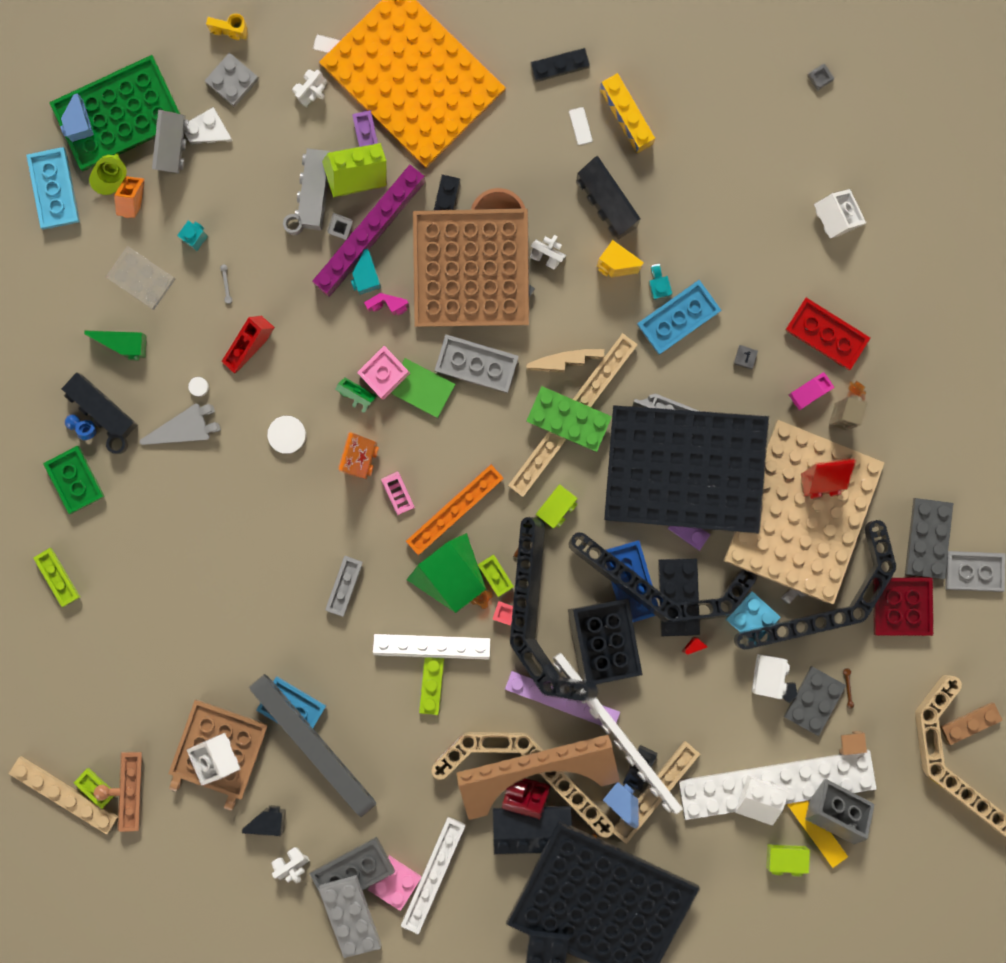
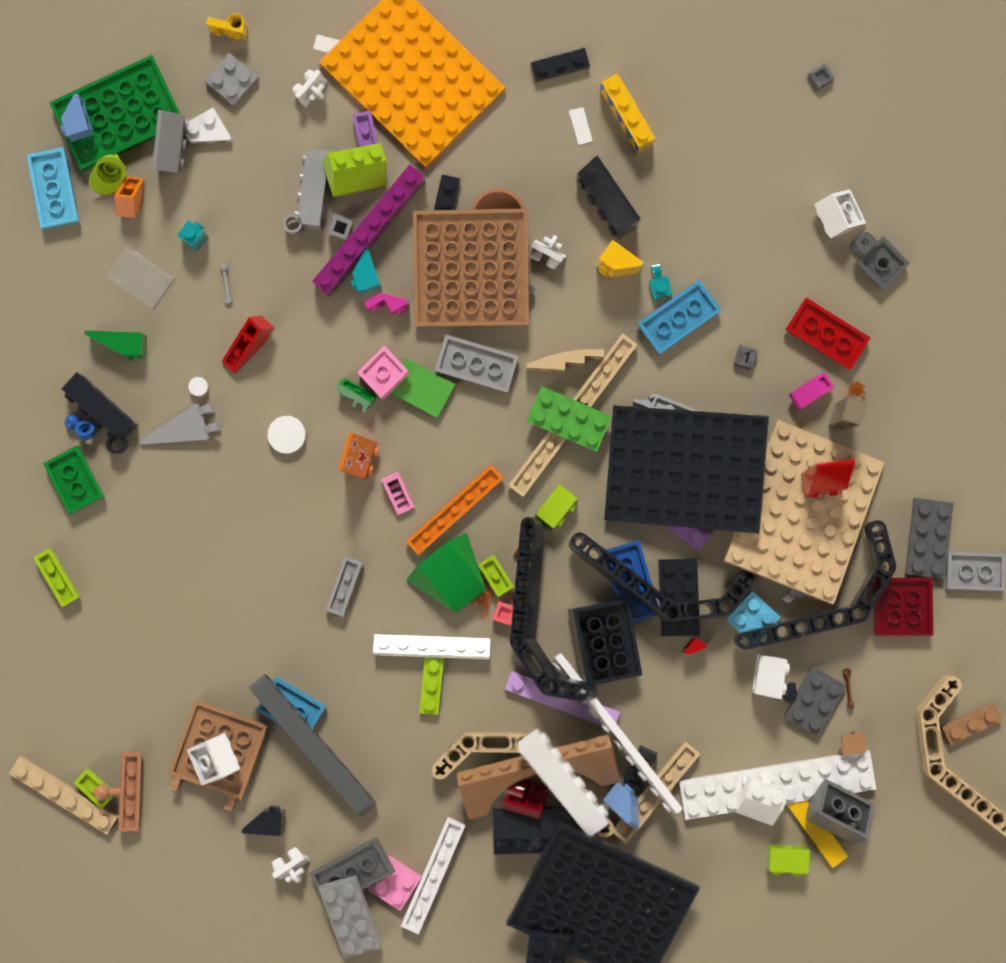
(563, 782): none -> white brick
(875, 250): none -> dark grey plate

